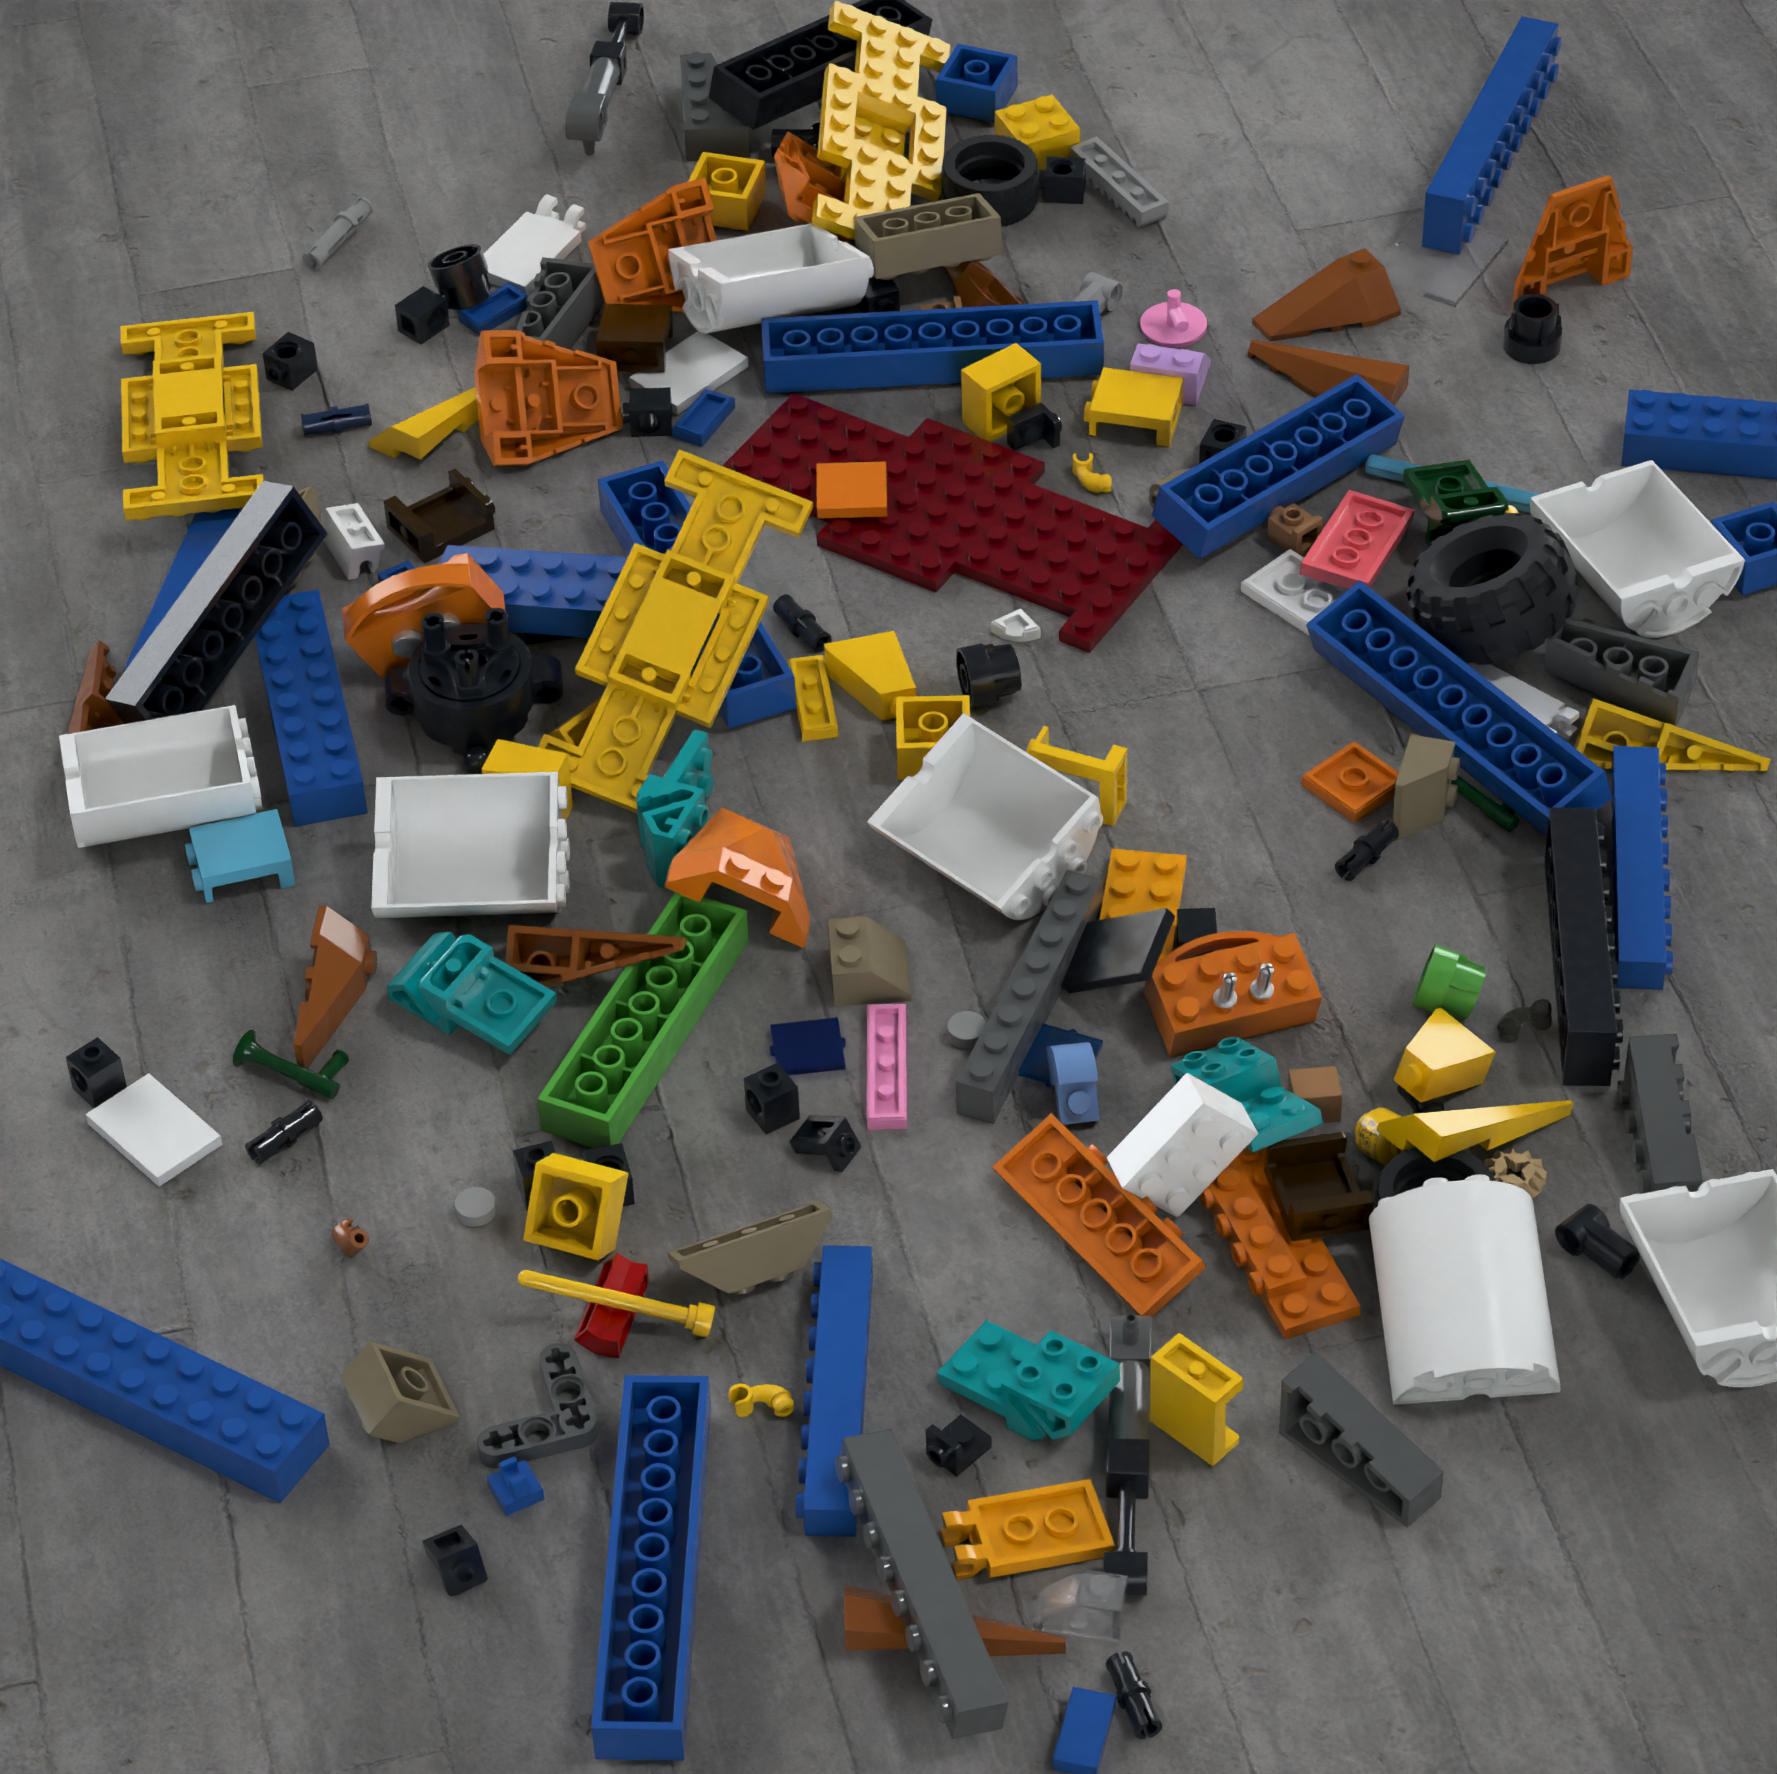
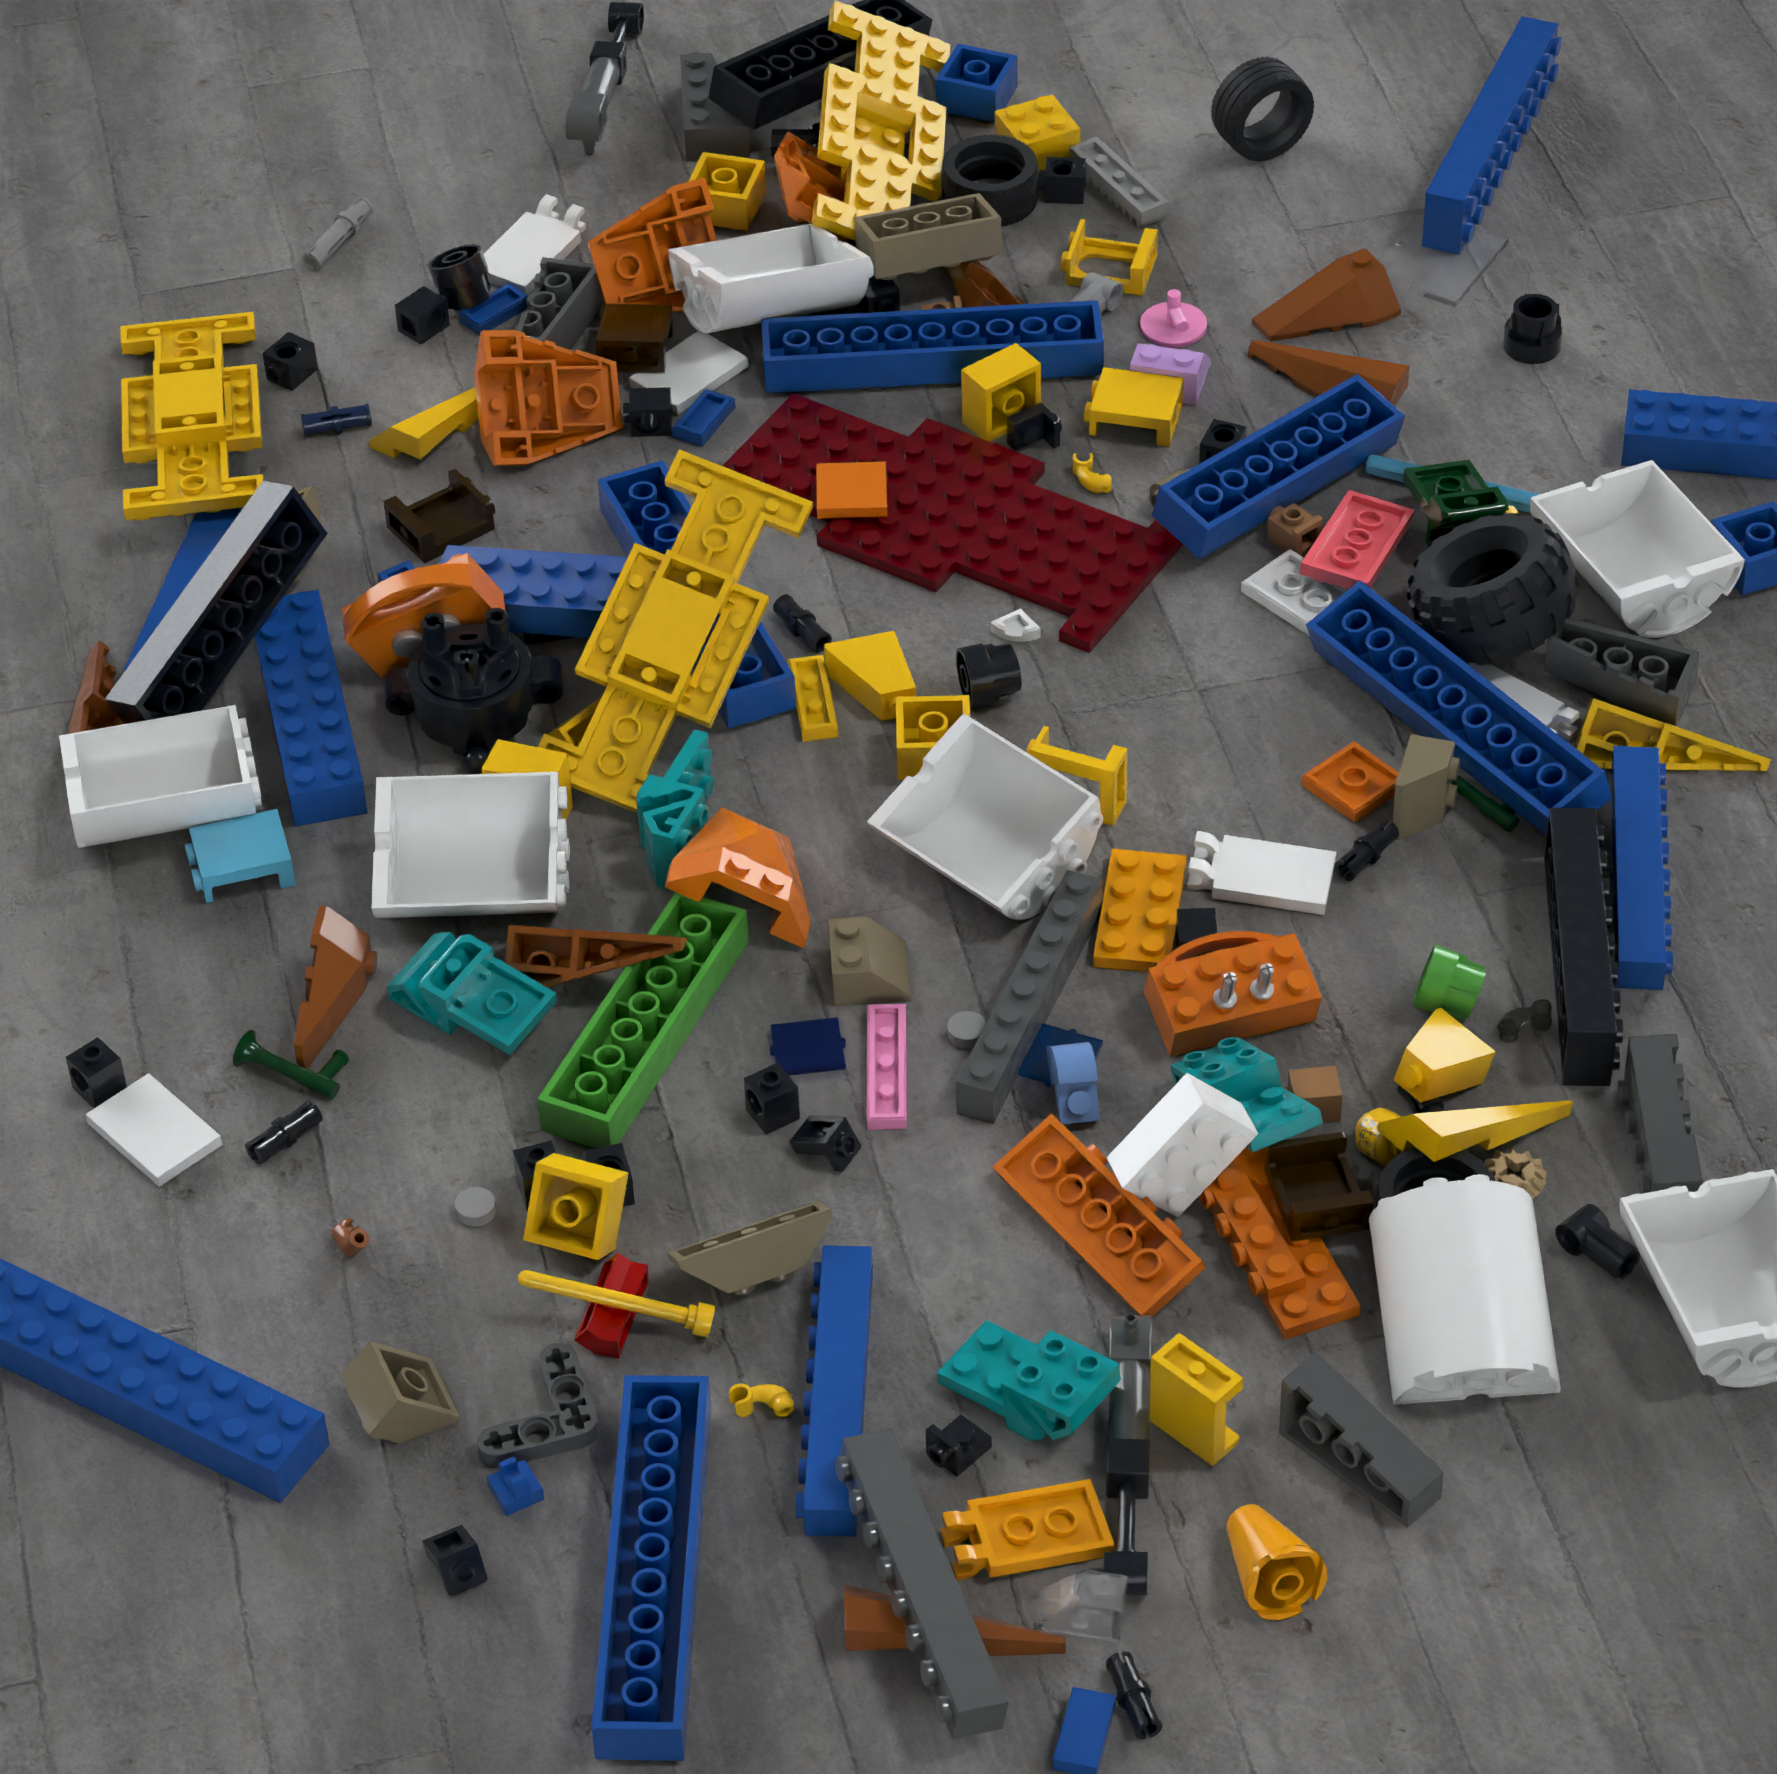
(352, 539): white hinge -> none
(1118, 951): black tile -> none
(1140, 255): none -> yellow panel
(1244, 90): none -> black tyre
(1262, 872): none -> white tile
(1273, 1564): none -> light orange cone
(1577, 235): orange wedge -> none

